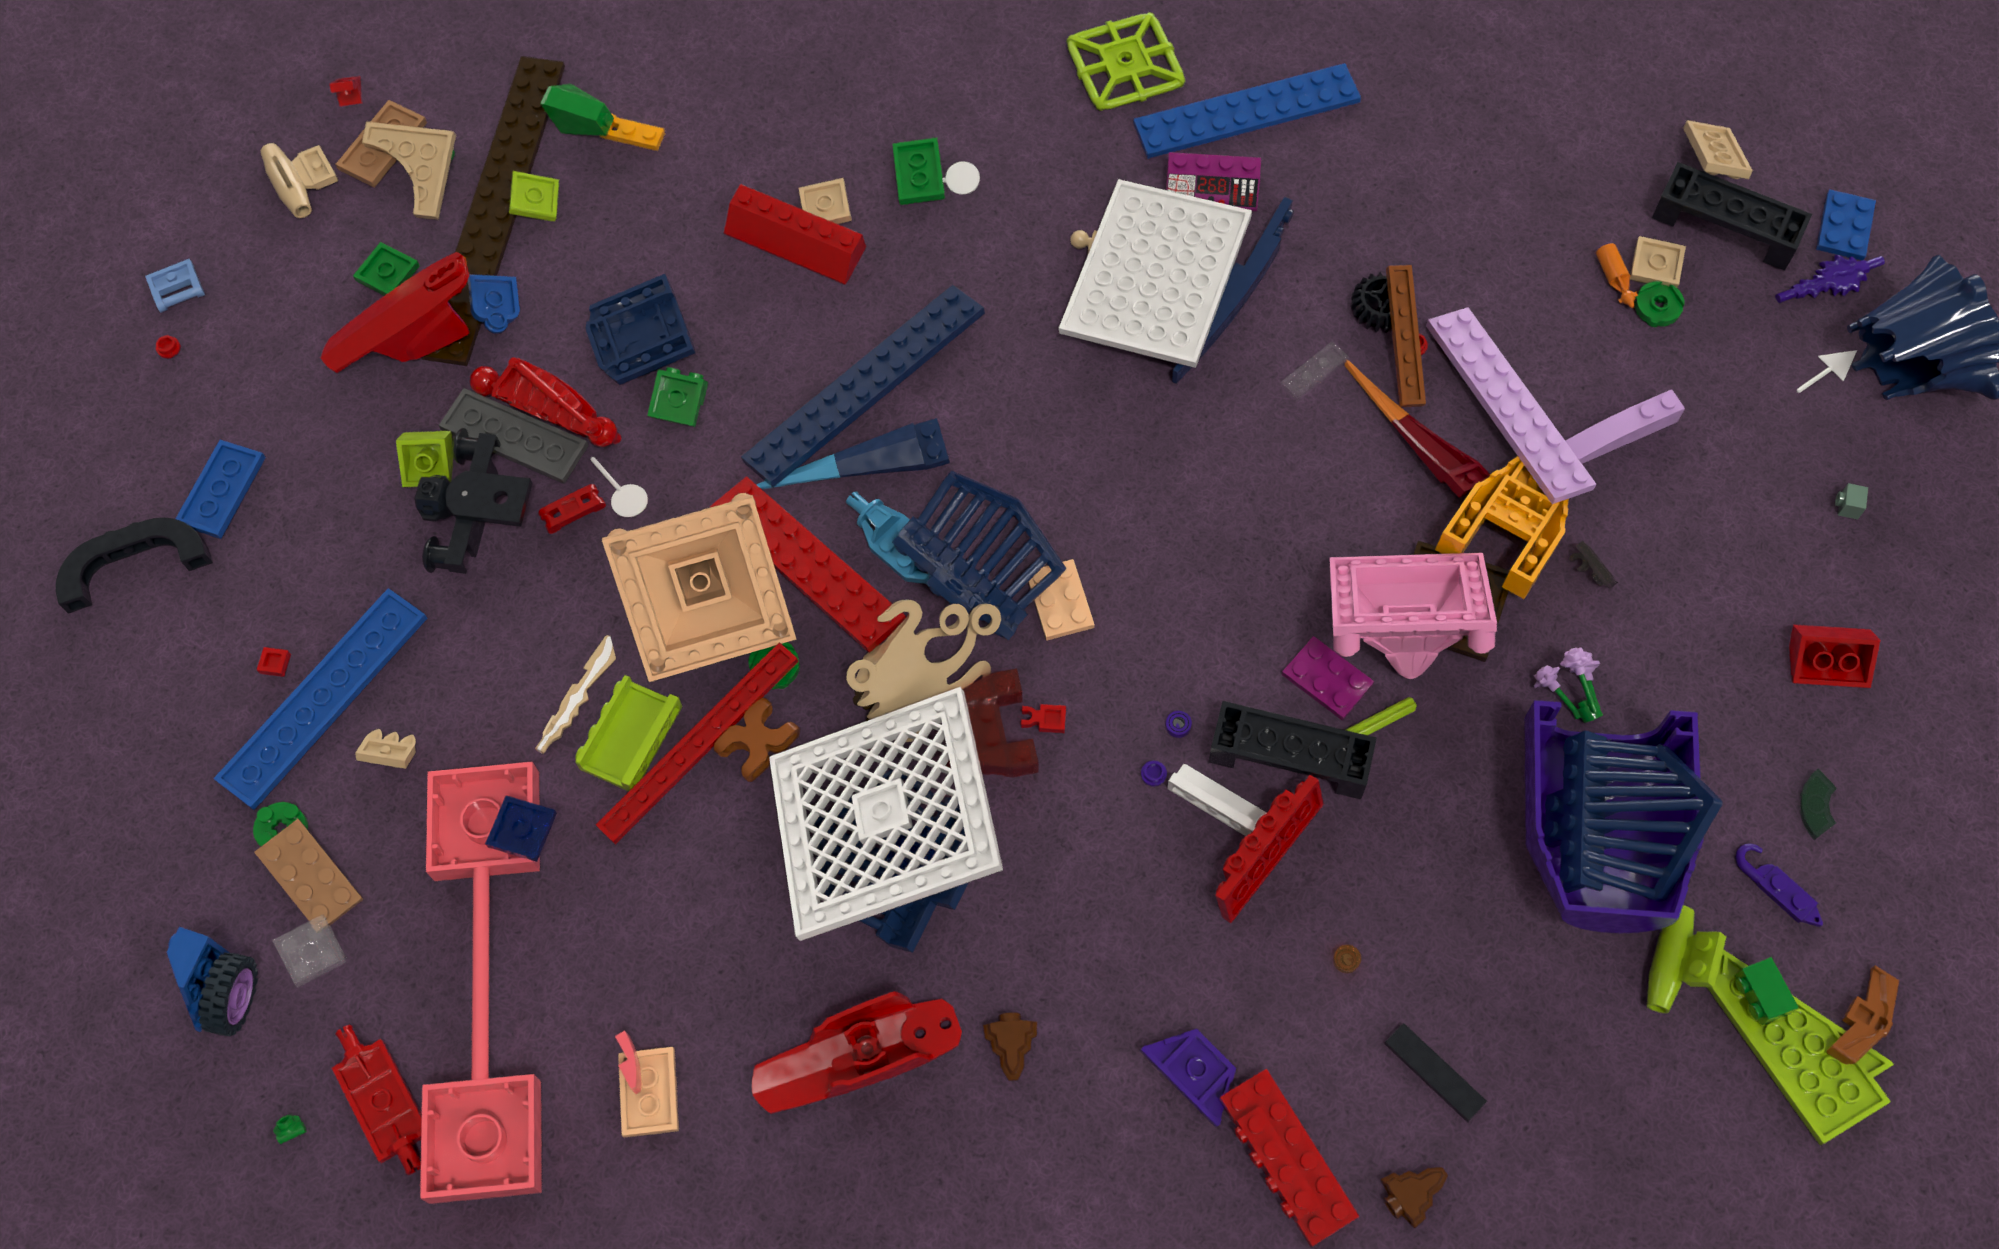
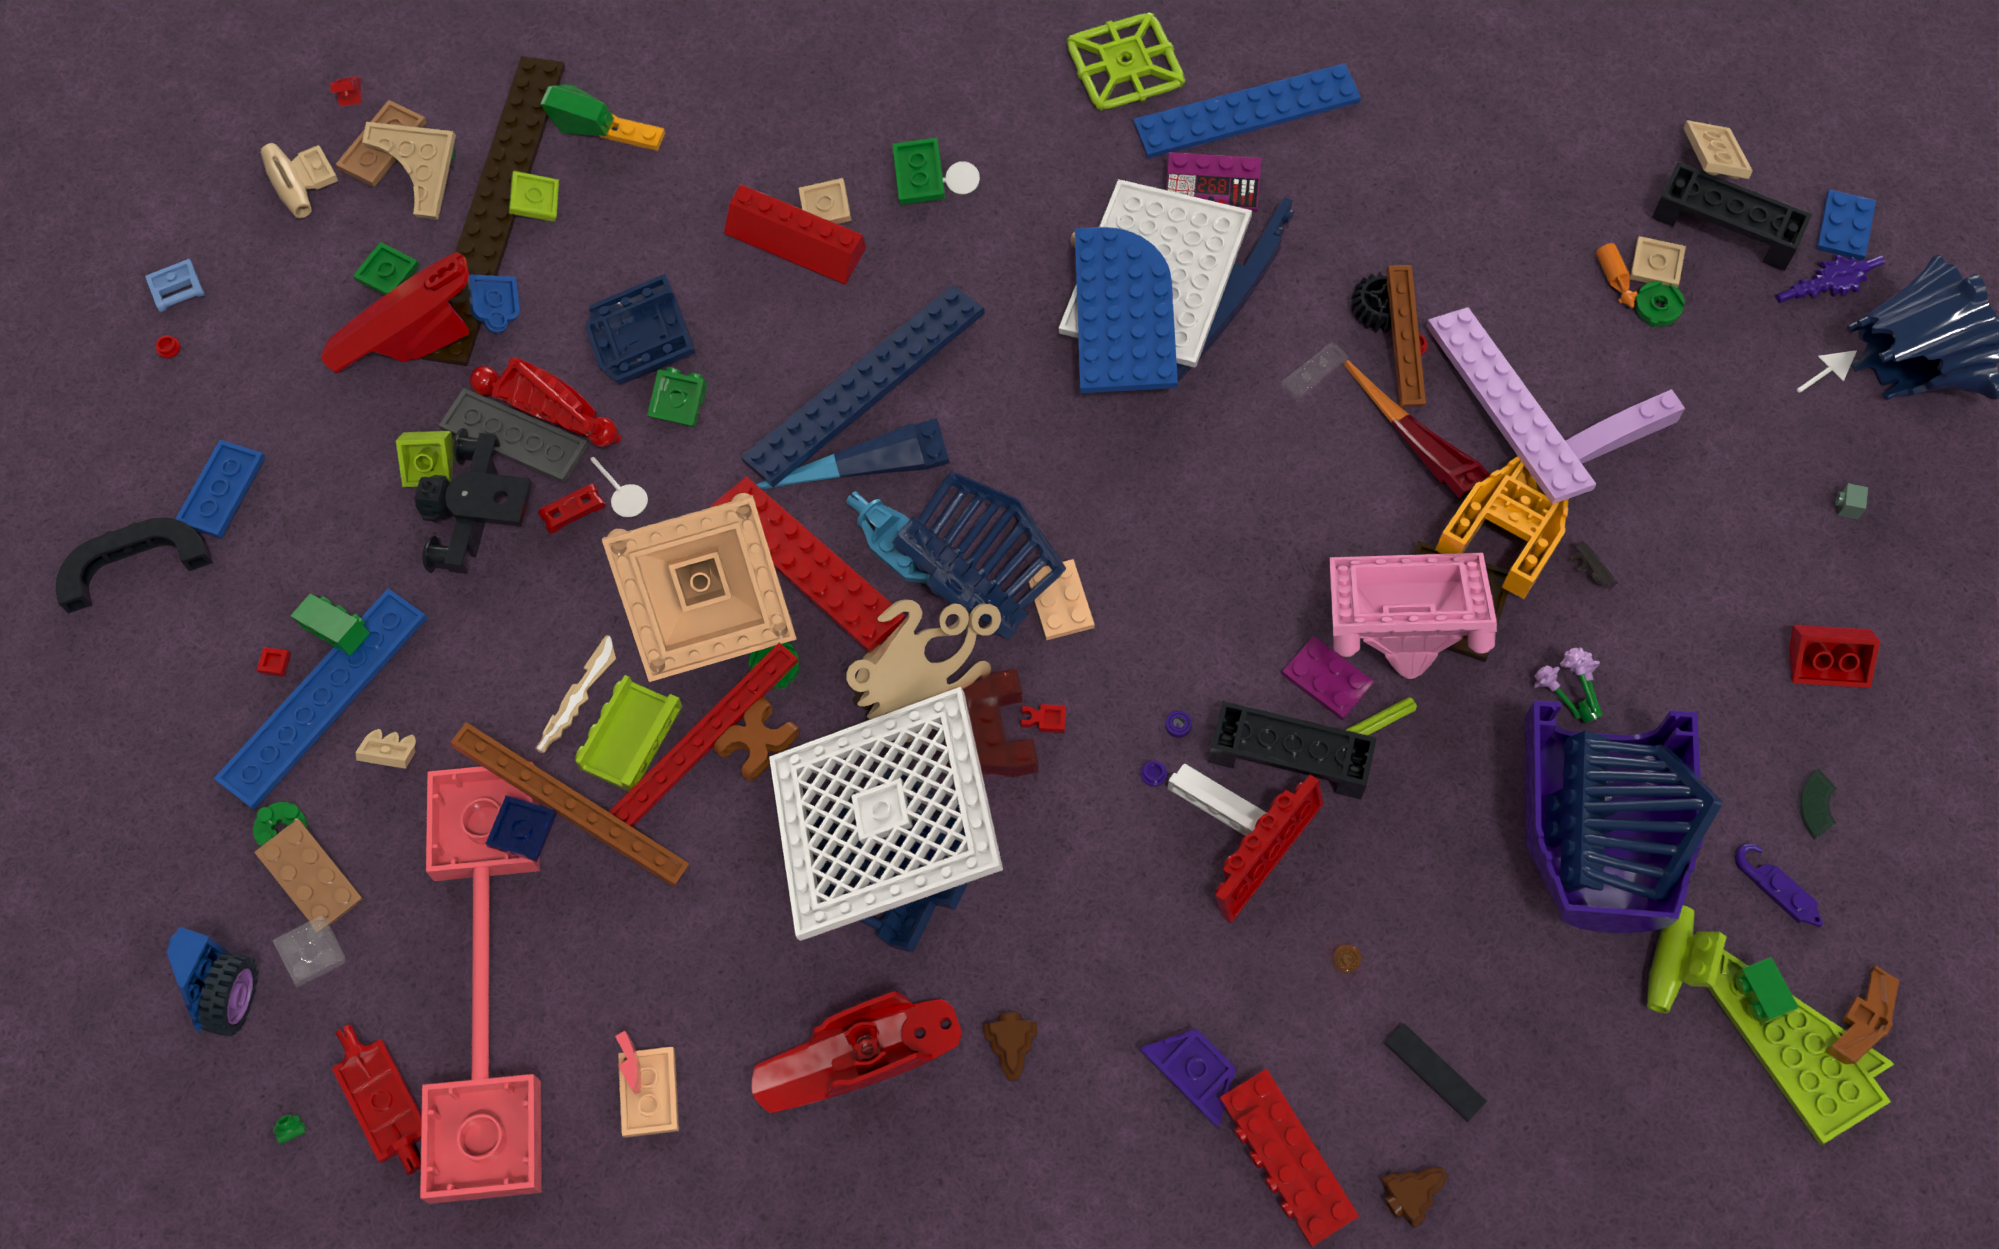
(331, 623): none -> green brick
(569, 804): none -> dark orange plate
(1123, 312): none -> blue plate

